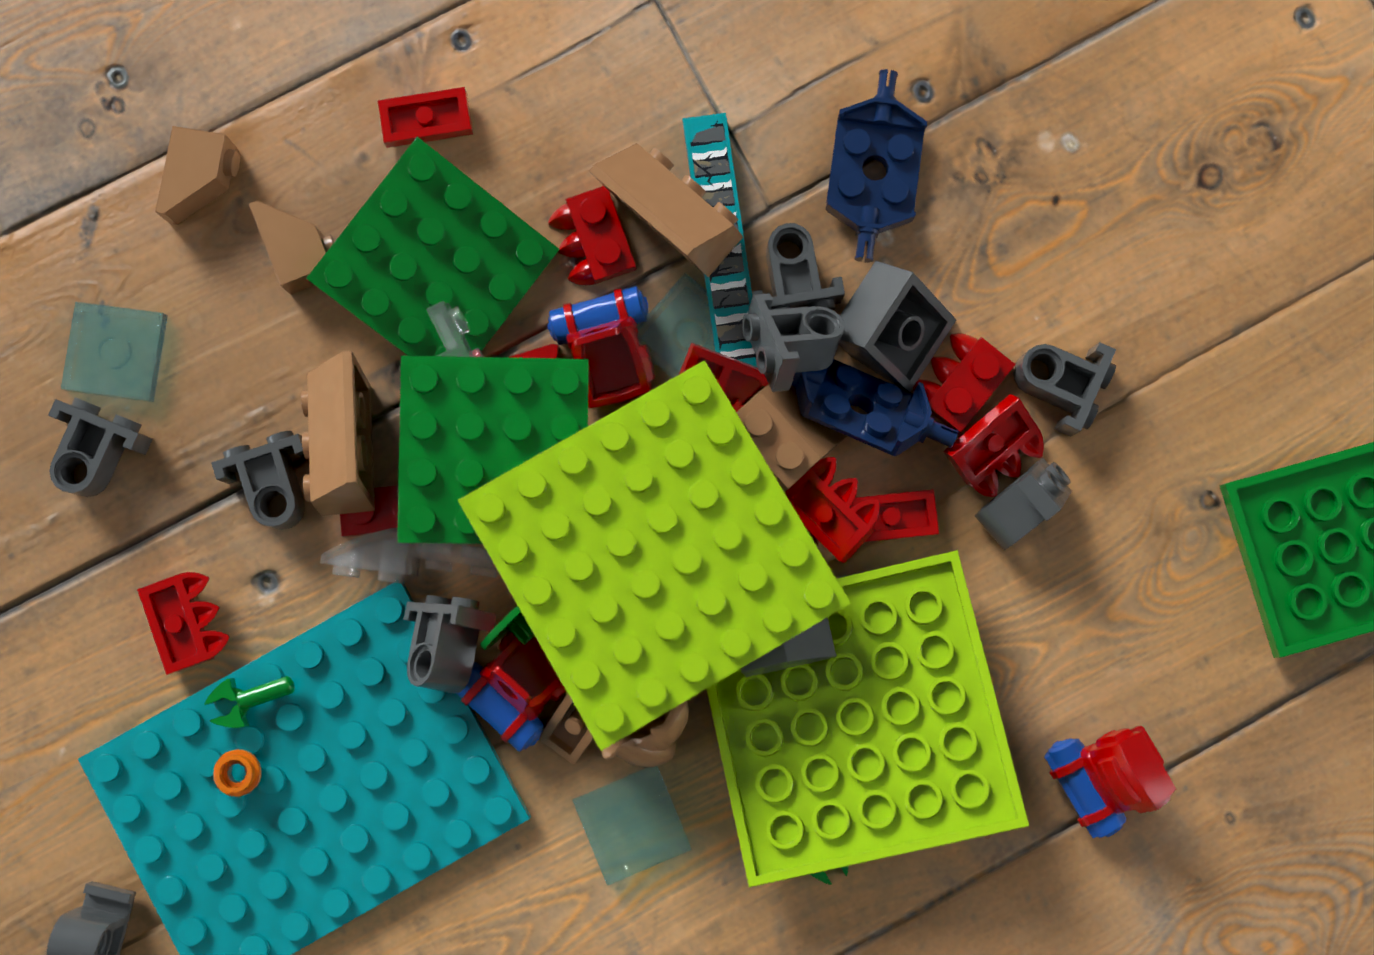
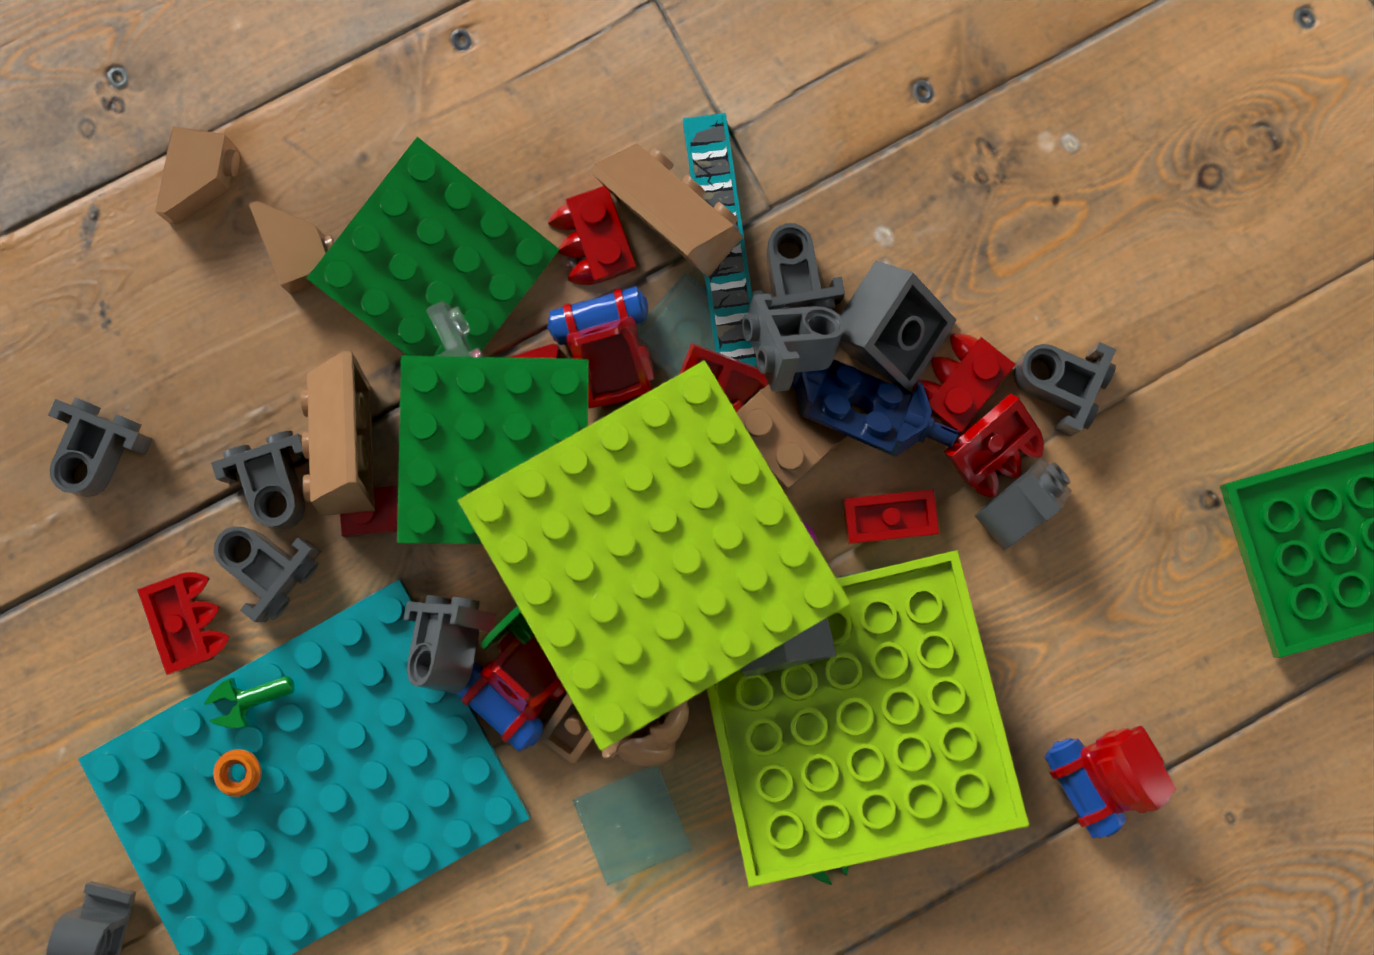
(114, 351): clear light blue tile -> none
(267, 570): none -> dark grey pin
(395, 561): clear slope -> none
(425, 116): red plate -> none
(828, 509): red plate -> none
(880, 132): dark blue plate -> none

